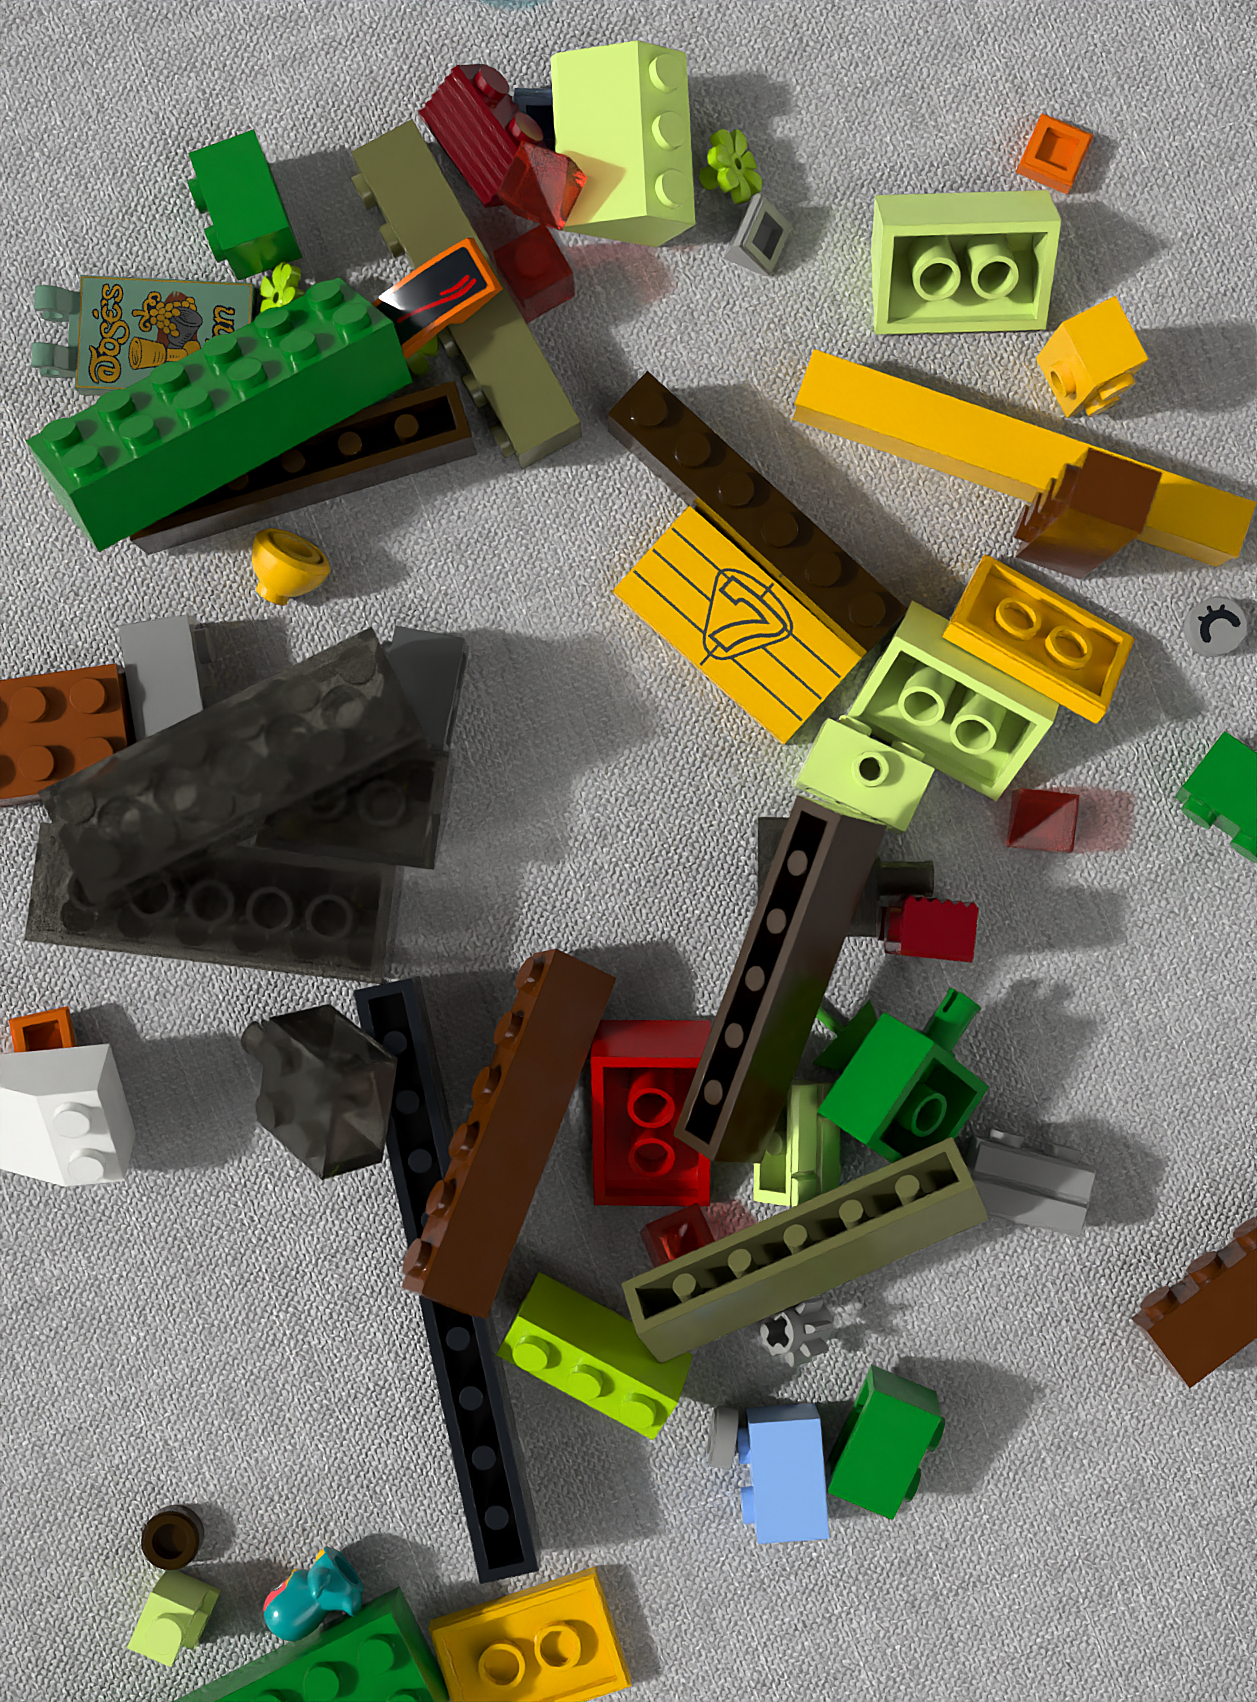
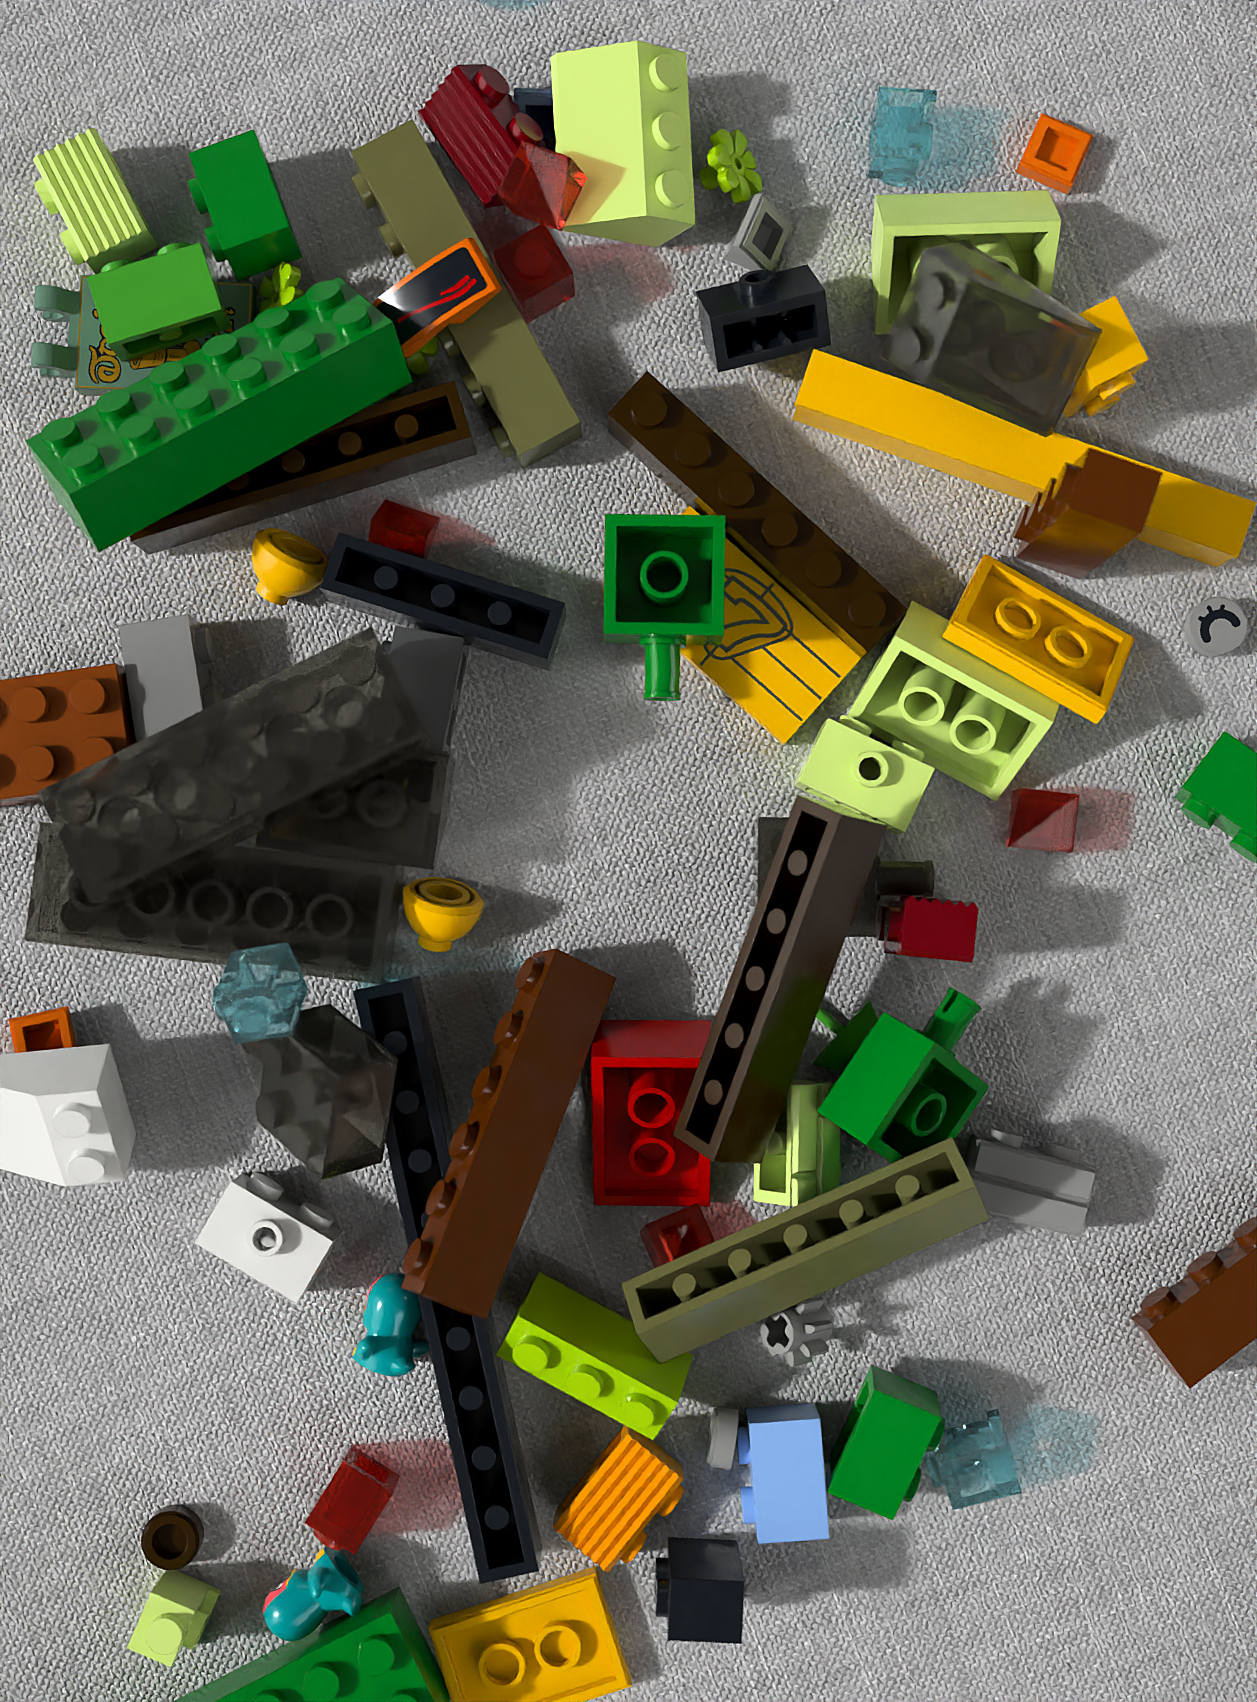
(94, 201): none -> yellowish green brick
(158, 300): none -> bright green brick
(260, 993): none -> clear light blue brick
(269, 1235): none -> white brick
(352, 1501): none -> clear red brick
(390, 1322): none -> teal animal
(403, 529): none -> clear red slope
(441, 910): none -> yellow brick
(443, 601): none -> black brick
(619, 1498): none -> light orange brick
(664, 590): none -> green brick
(700, 1590): none -> black brick
(763, 317): none -> black brick
(900, 134): none -> clear light blue brick
(974, 1463): none -> clear light blue brick
(989, 338): none -> clear smoke slope

